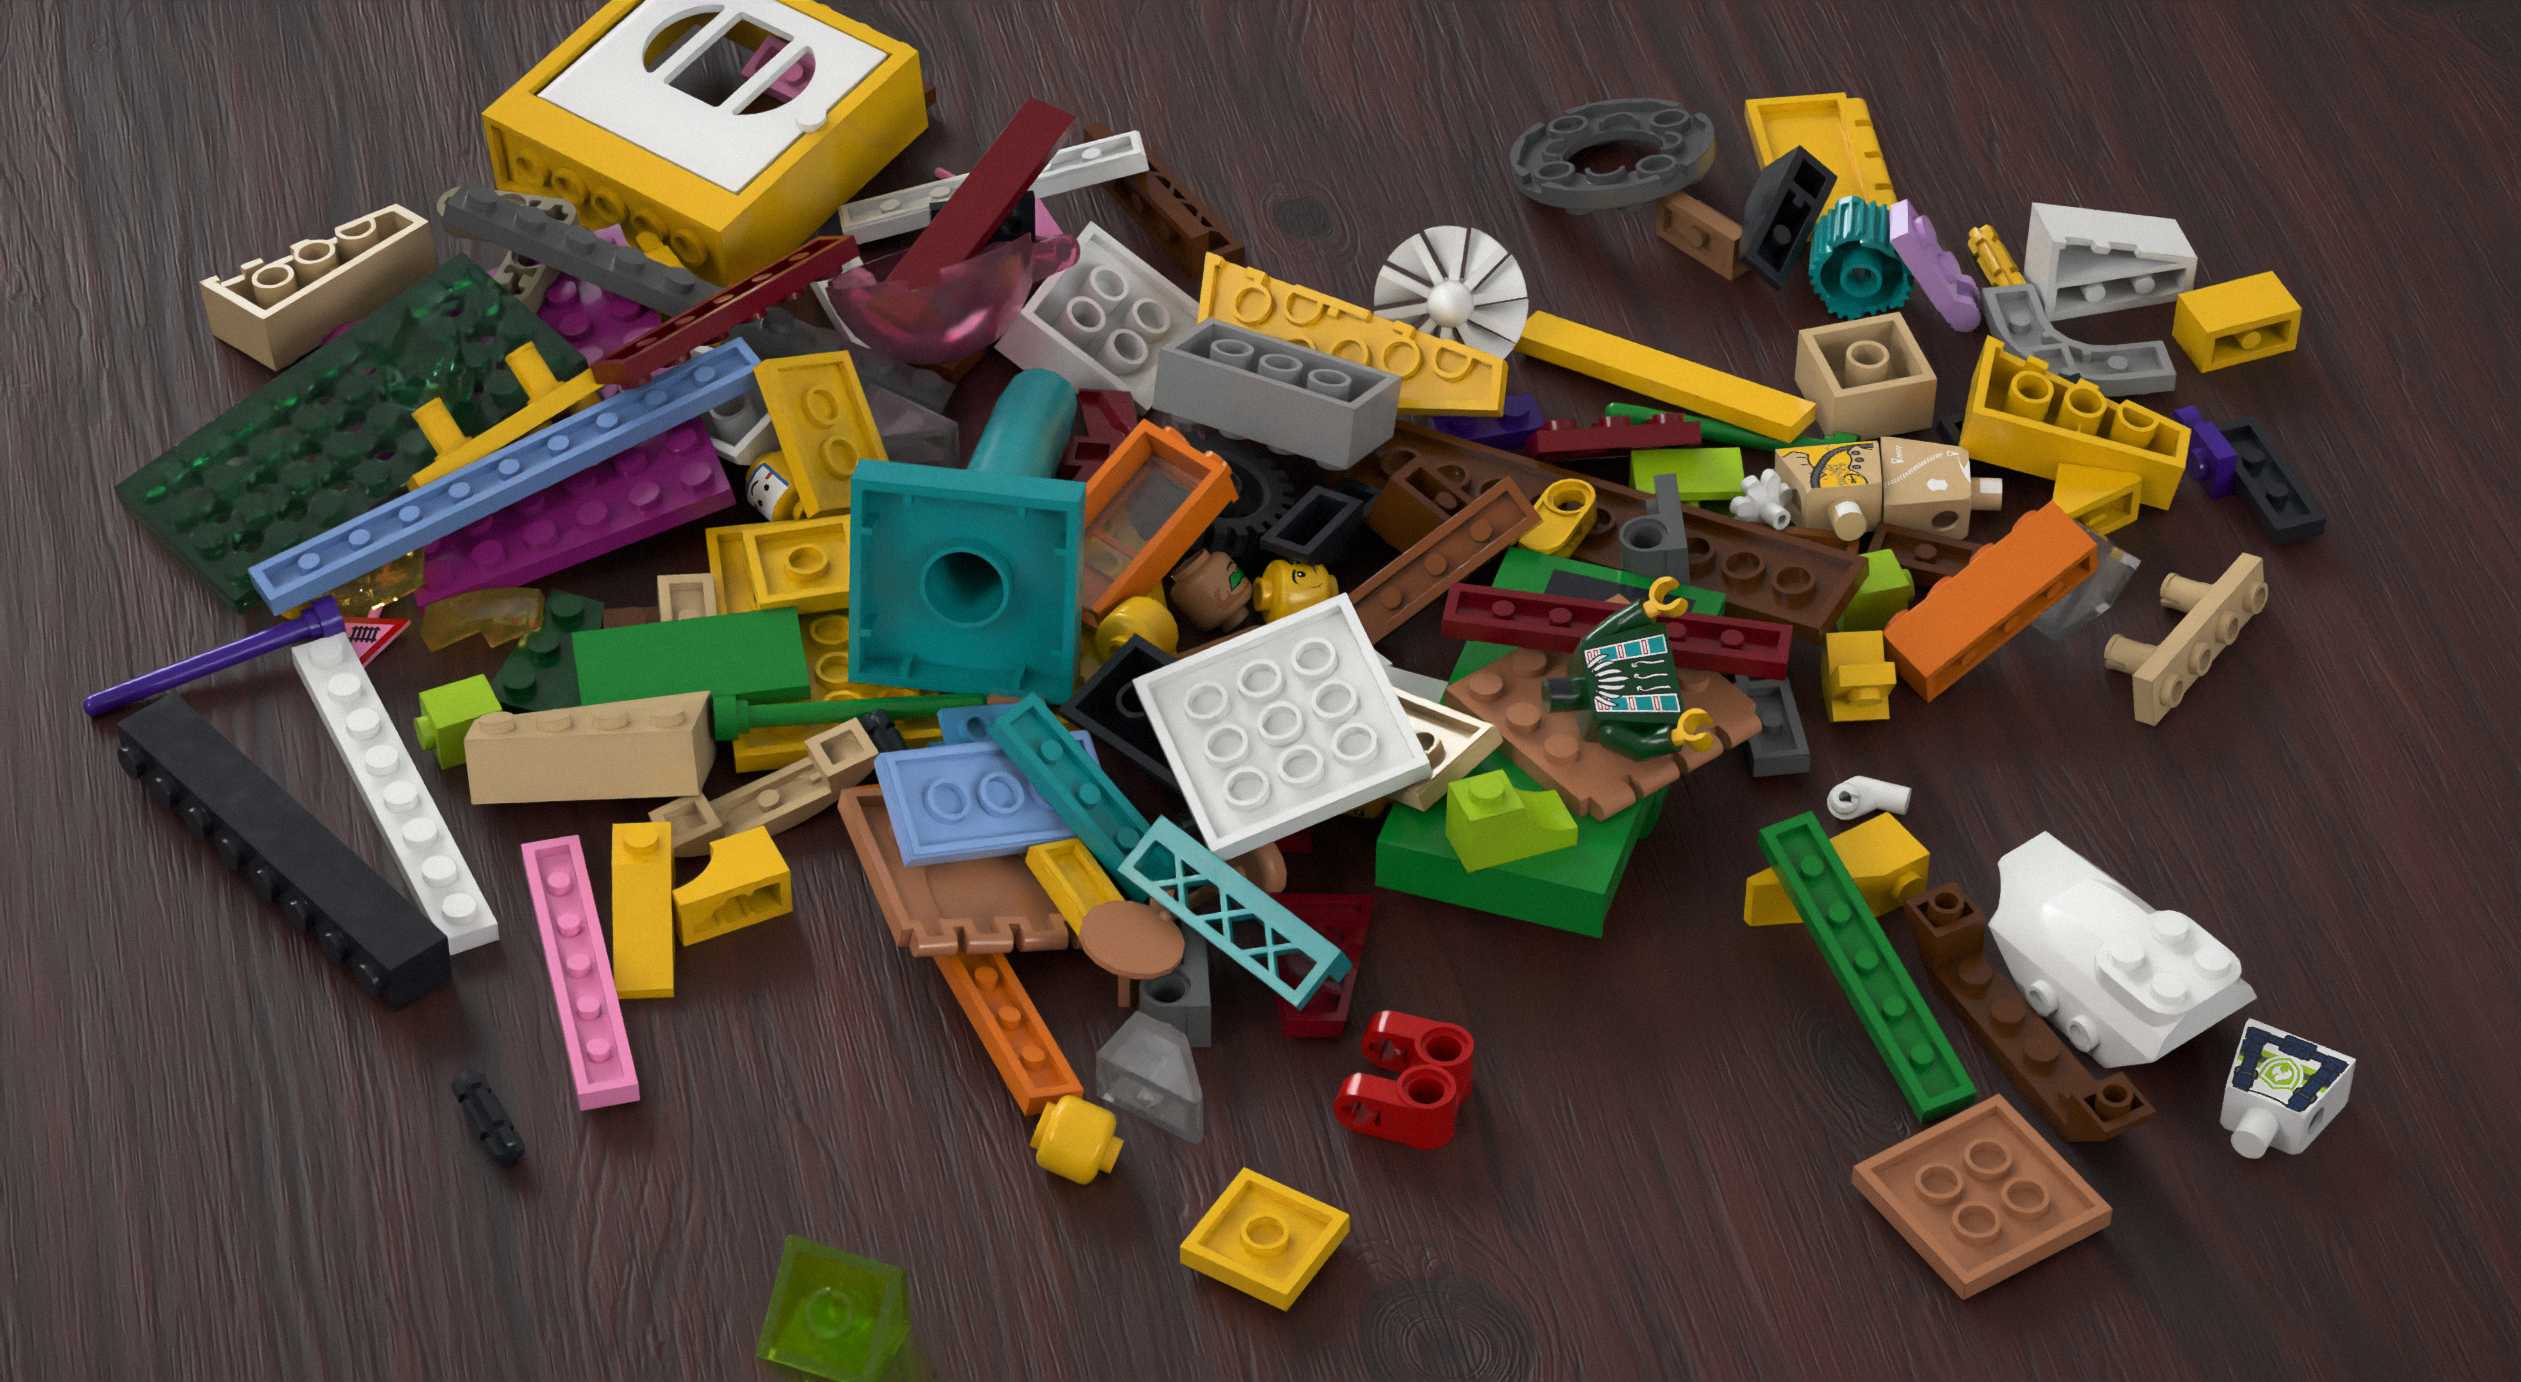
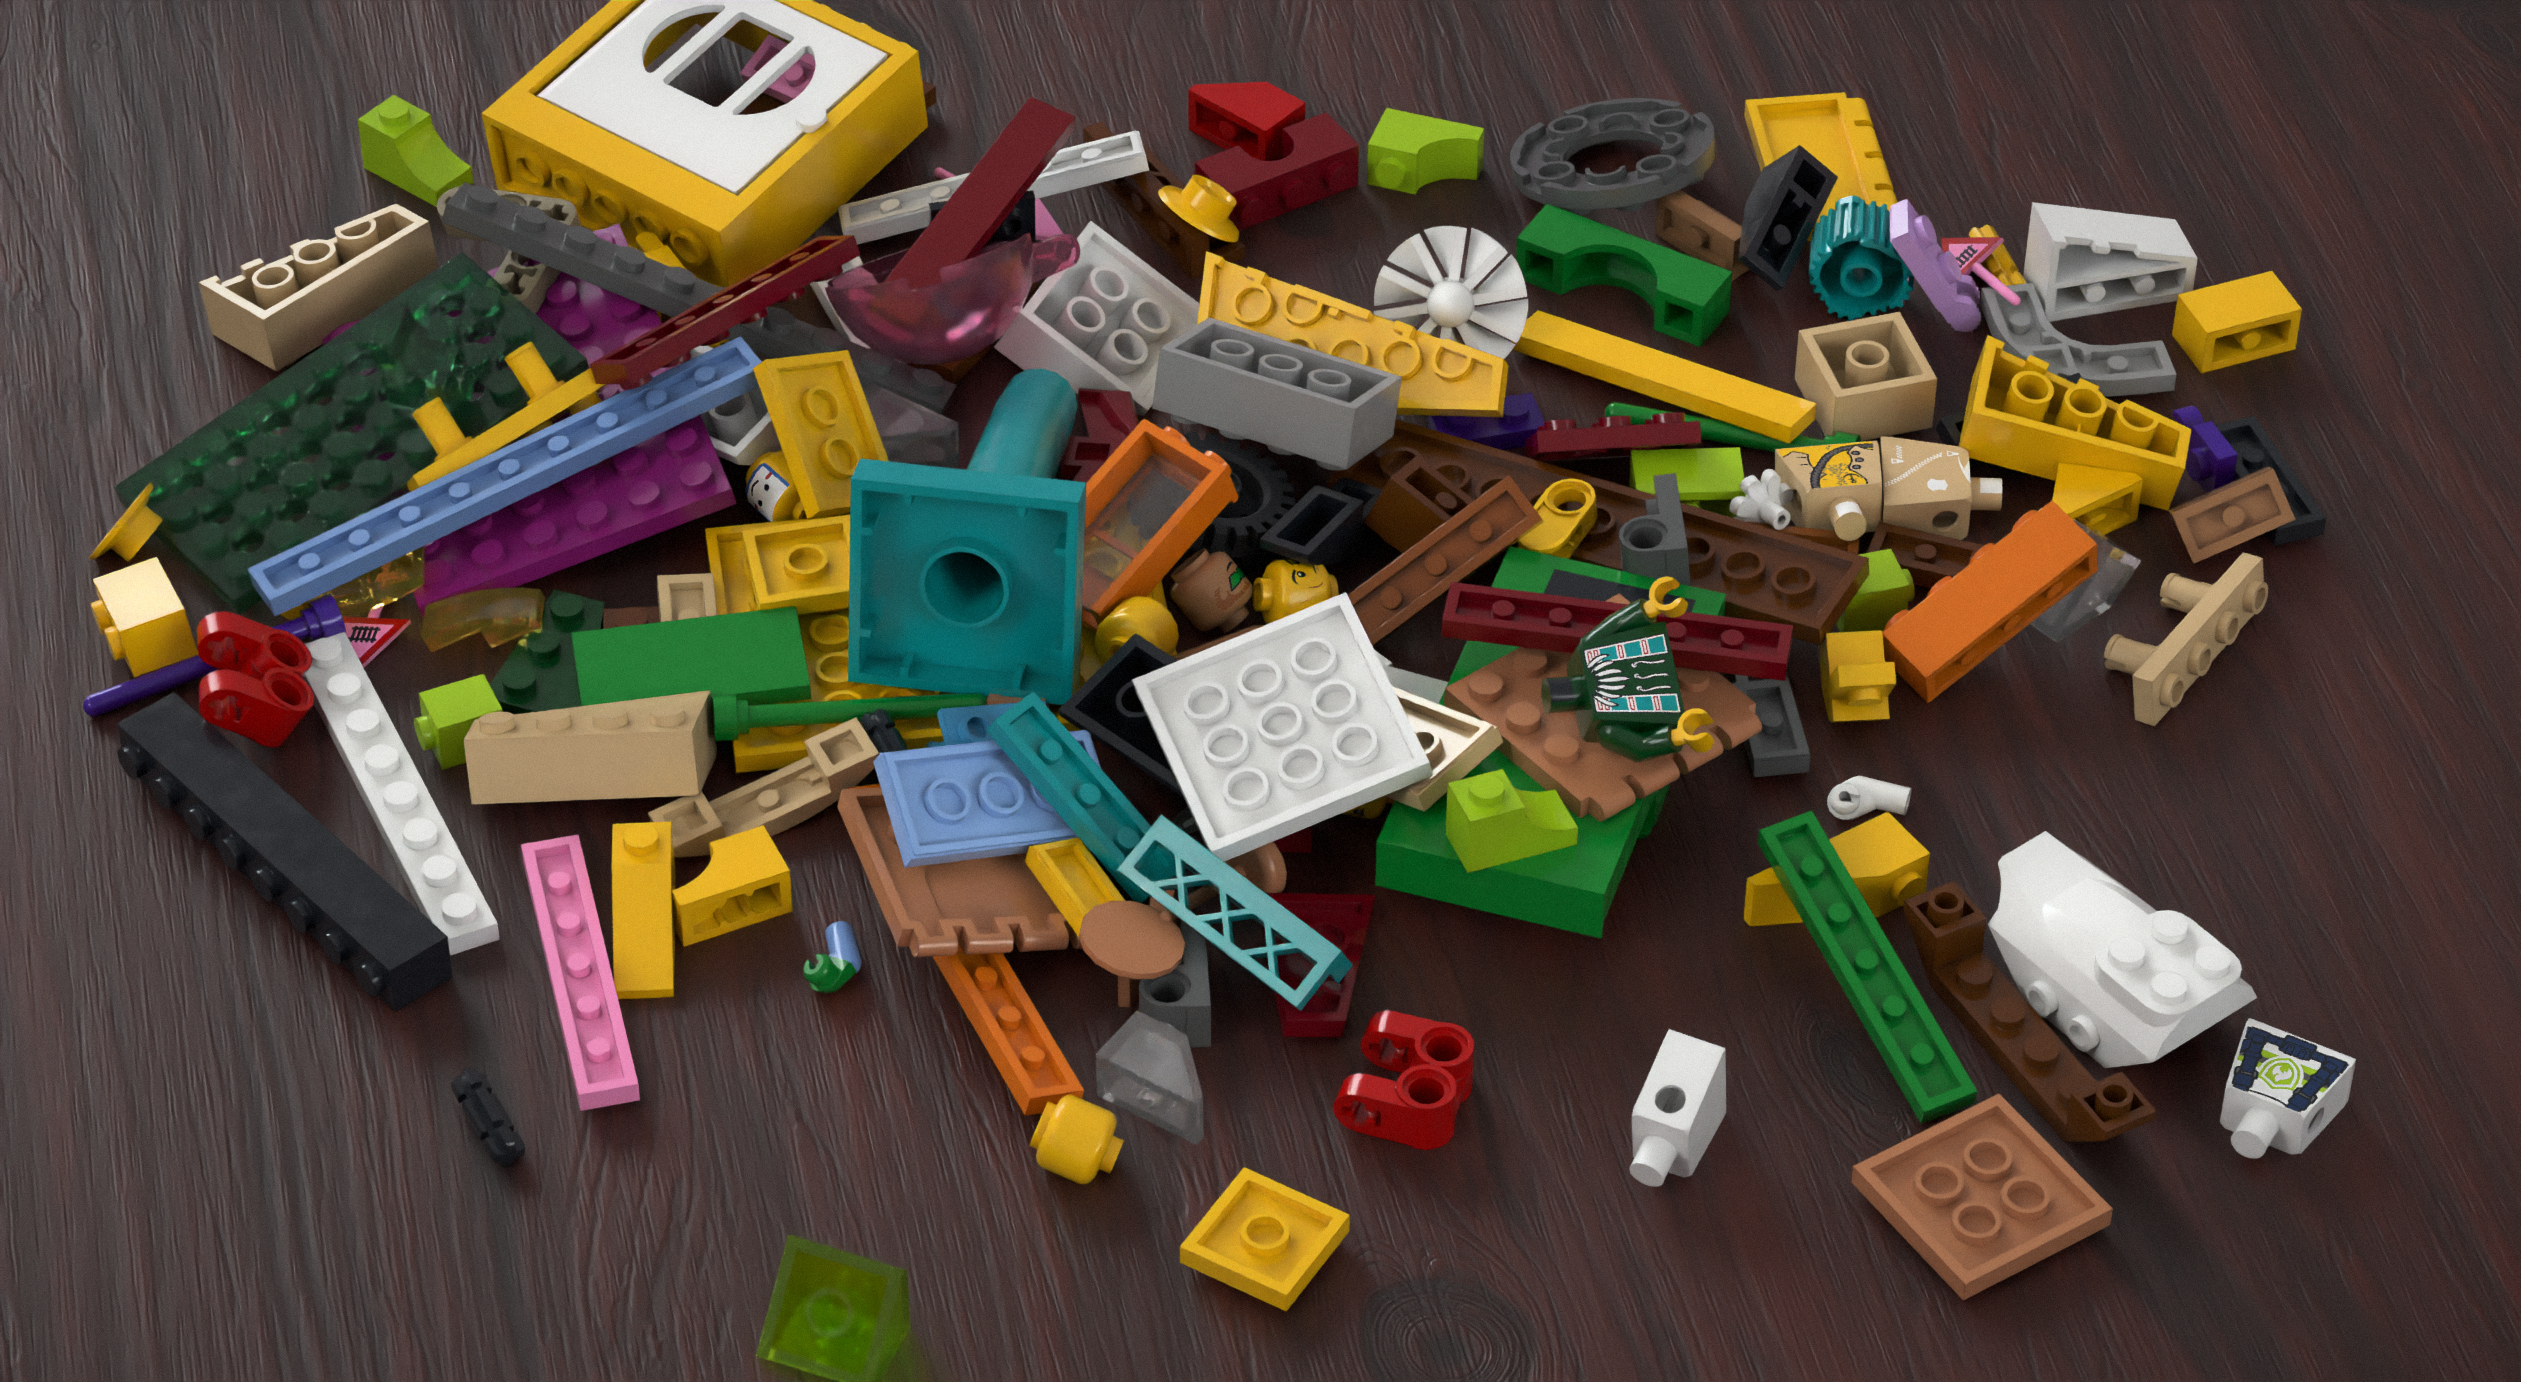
(131, 529): none -> yellow piece
(142, 618): none -> yellow brick
(258, 681): none -> red piece
(407, 151): none -> lime arch
(841, 962): none -> arm
(1203, 206): none -> yellow piece
(1244, 116): none -> red slope
(1314, 164): none -> dark red arch
(1422, 149): none -> lime arch
(1571, 252): none -> green arch
(1672, 1125): none -> white torso
(1971, 253): none -> bright pink piece
(2232, 514): none -> medium nougat panel

